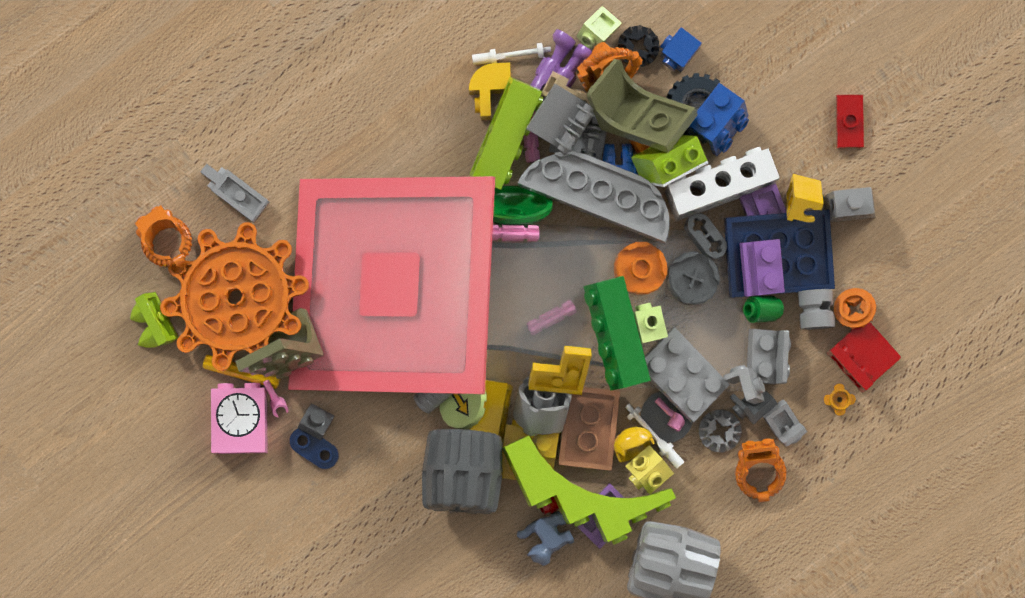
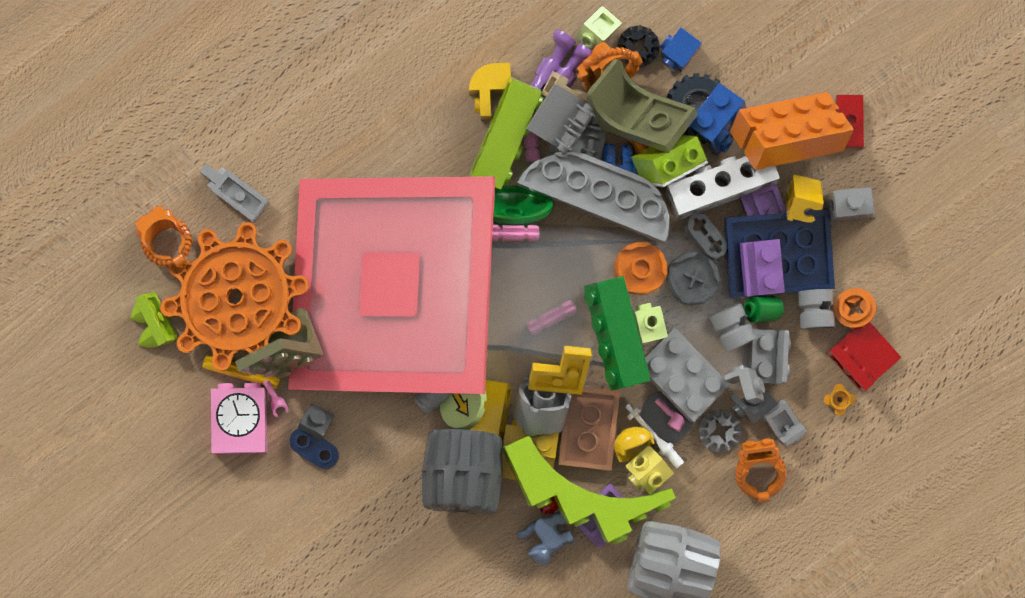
(492, 57): white piece -> none
(733, 327): none -> light grey wheel
(791, 130): none -> orange piece

